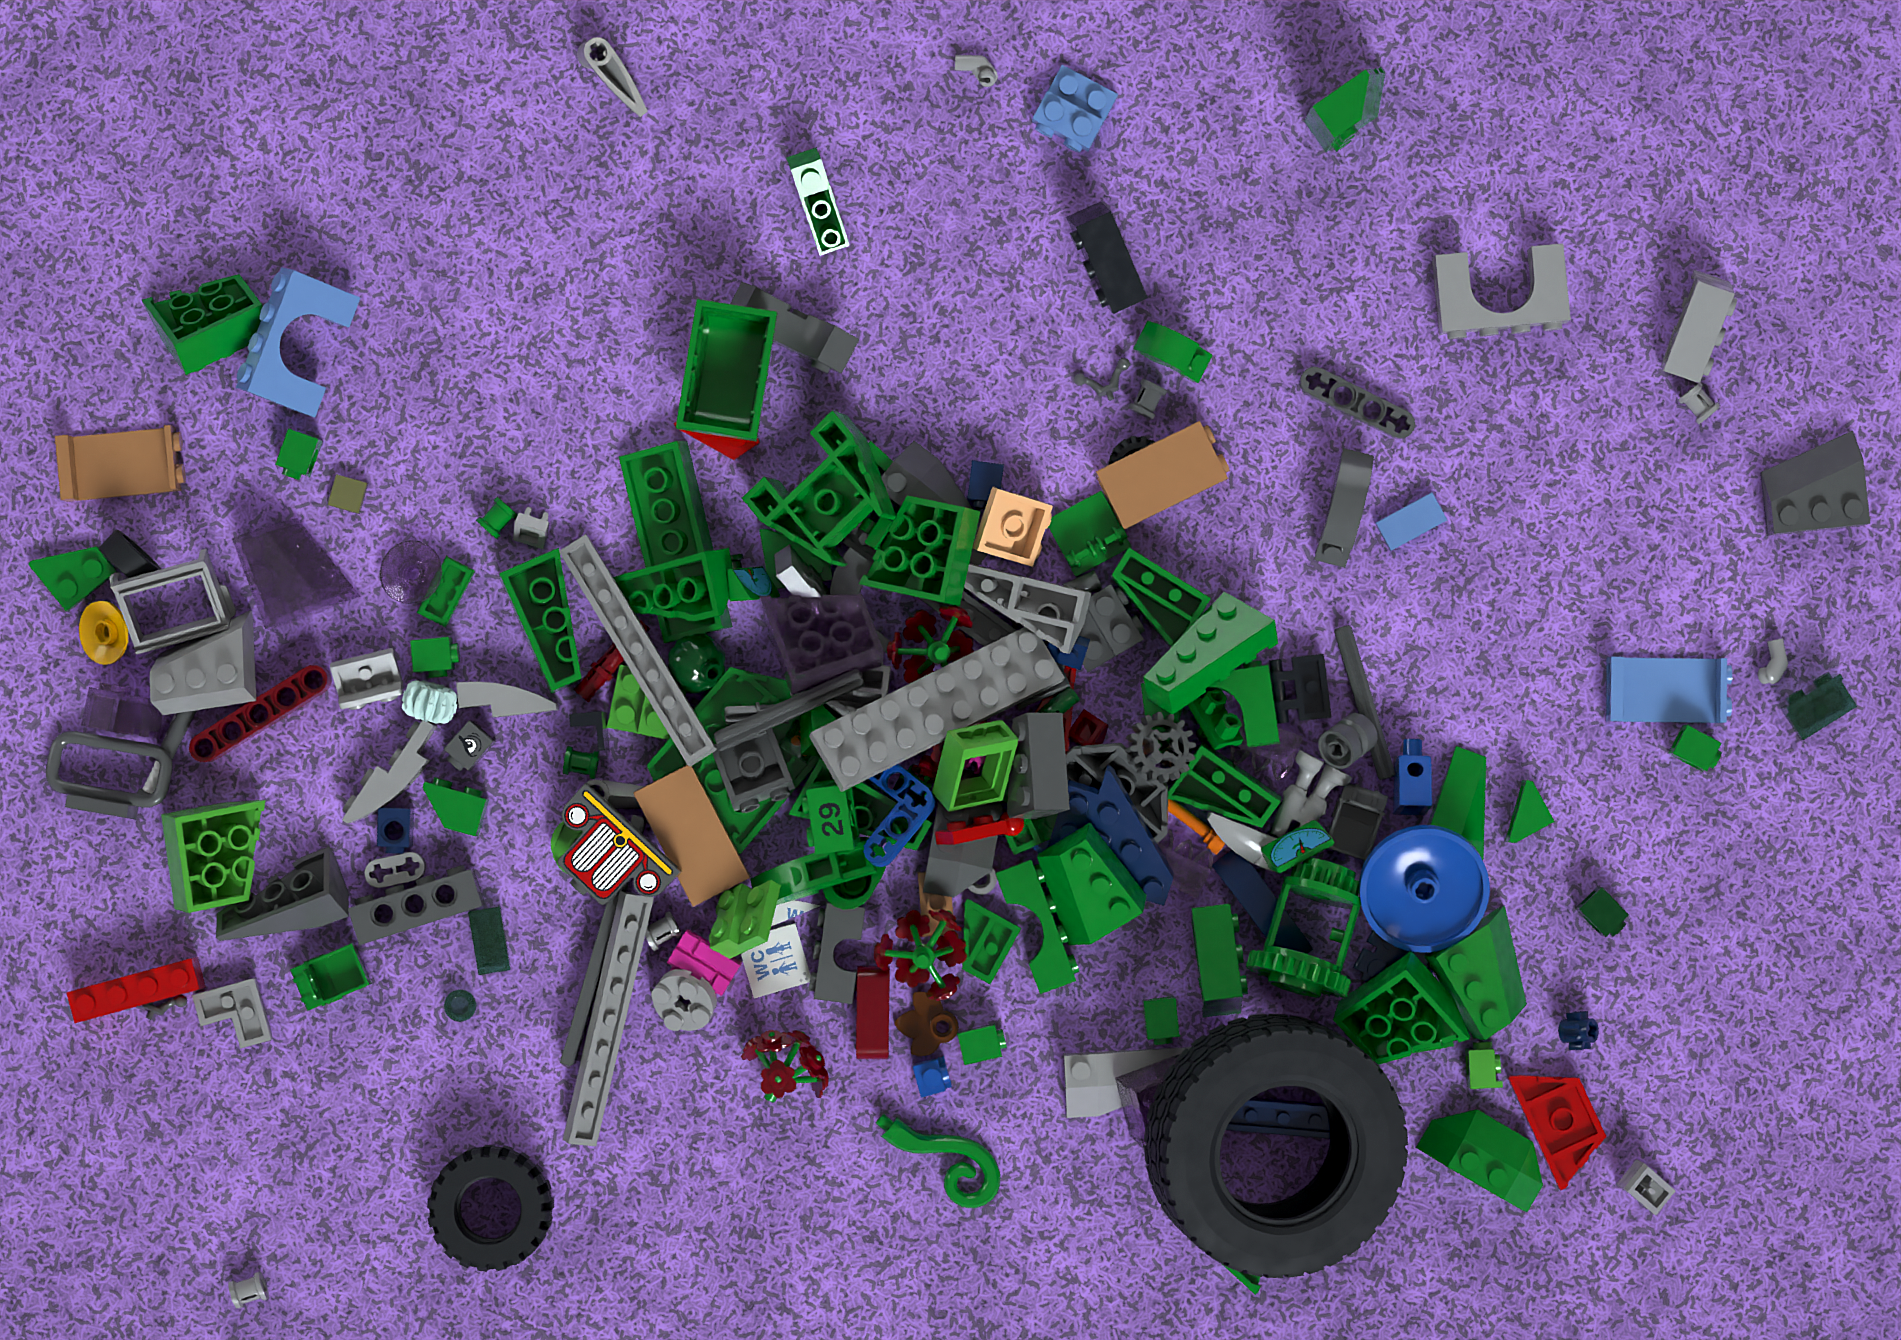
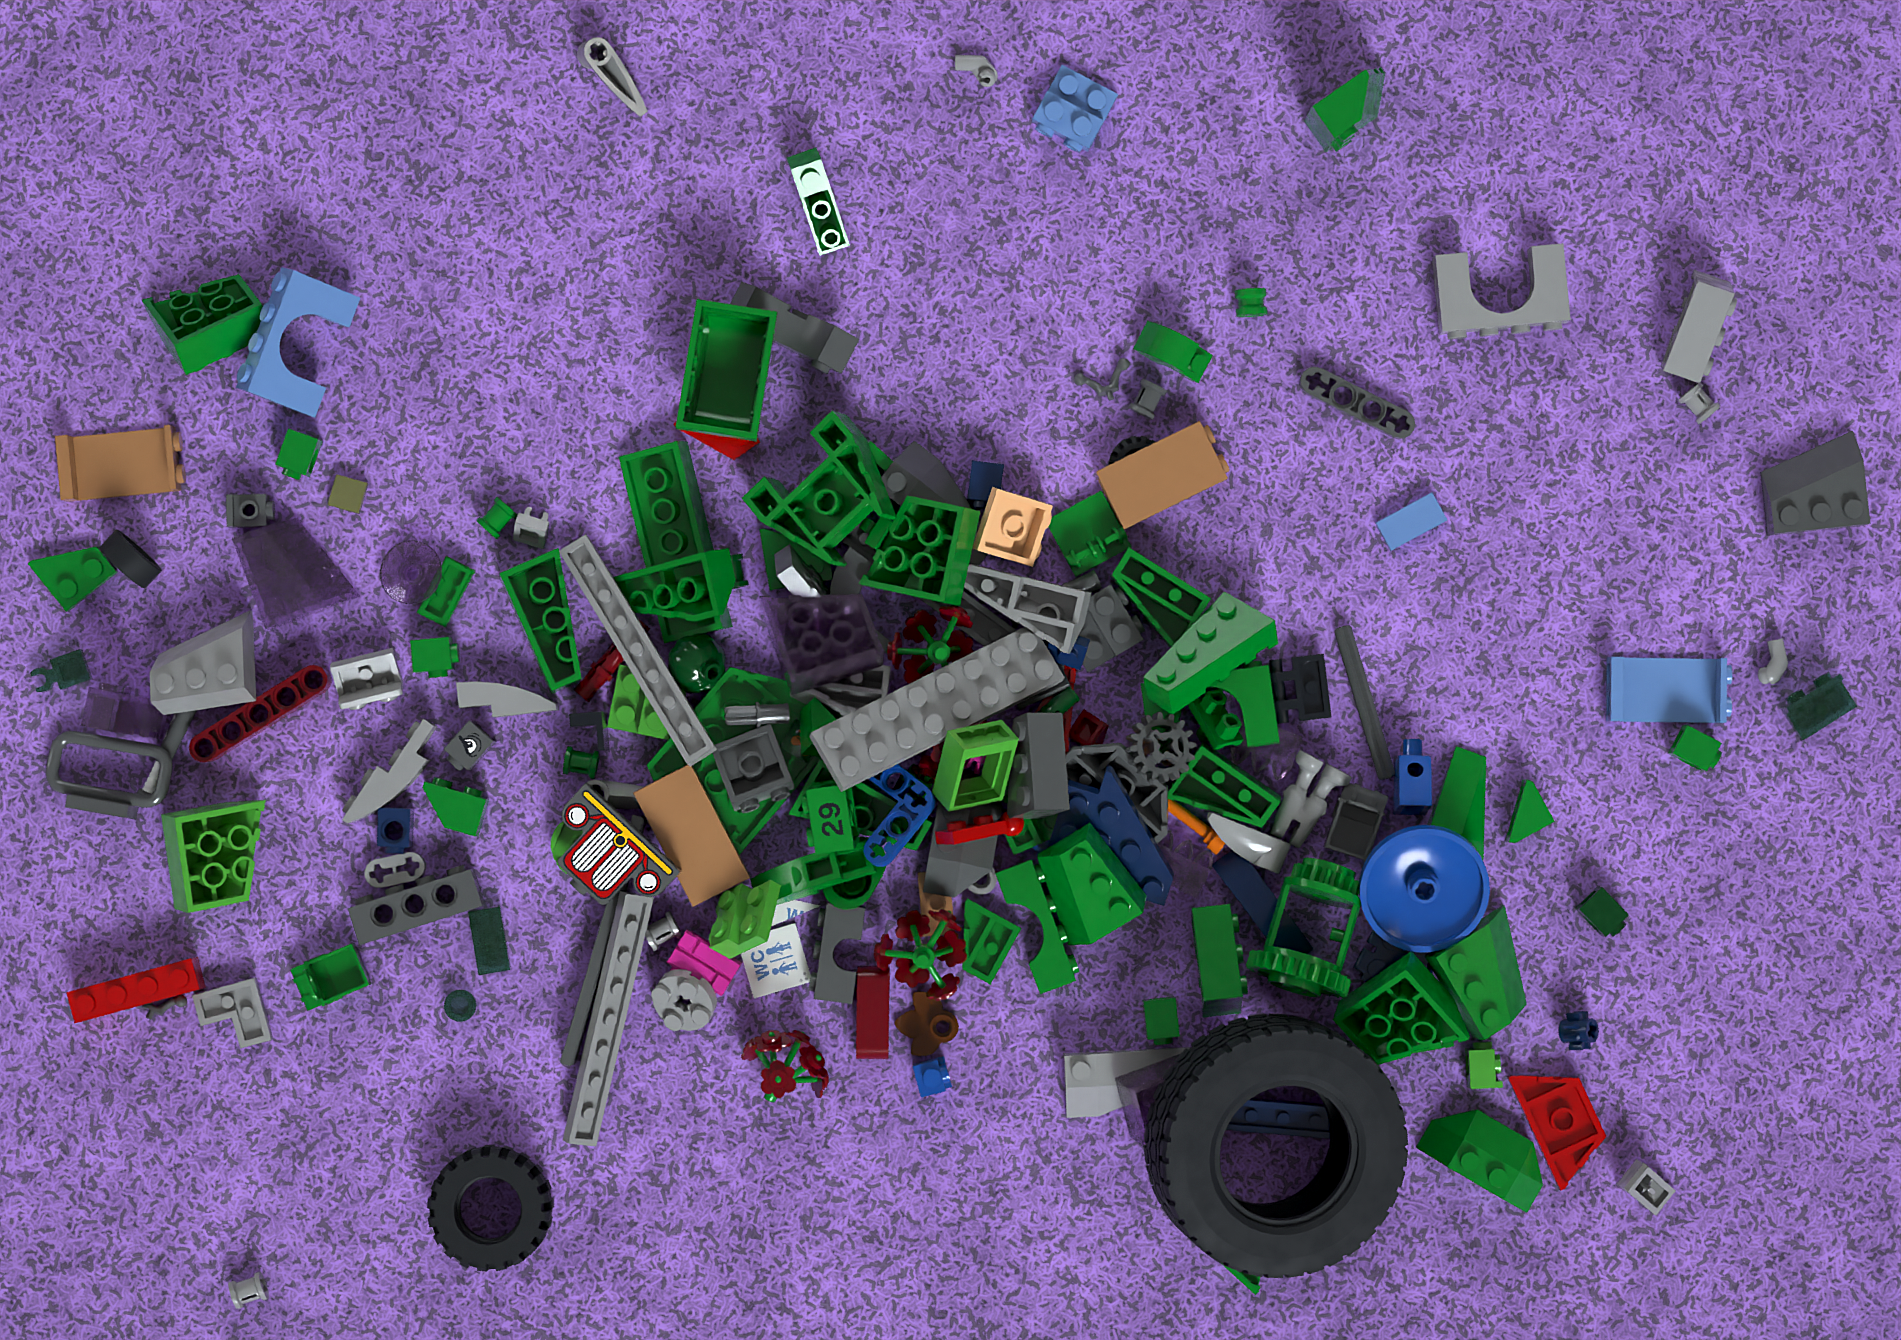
(66, 670): none -> plate
(103, 632): yellow dish -> none
(218, 595): light grey piece -> none
(236, 510): none -> dark grey brick
(300, 900): dark grey wedge -> none
(429, 701): light aqua gear -> none
(750, 584): slope -> none
(789, 709): dark grey axle -> none
(911, 1141): green plant -> none
(981, 1043): green brick -> none
(1106, 257): black wedge -> none
(1251, 302): none -> green wheel
(1296, 846): slope -> none
(1345, 507): dark grey arch -> none
(1347, 740): dark grey wheel -> none

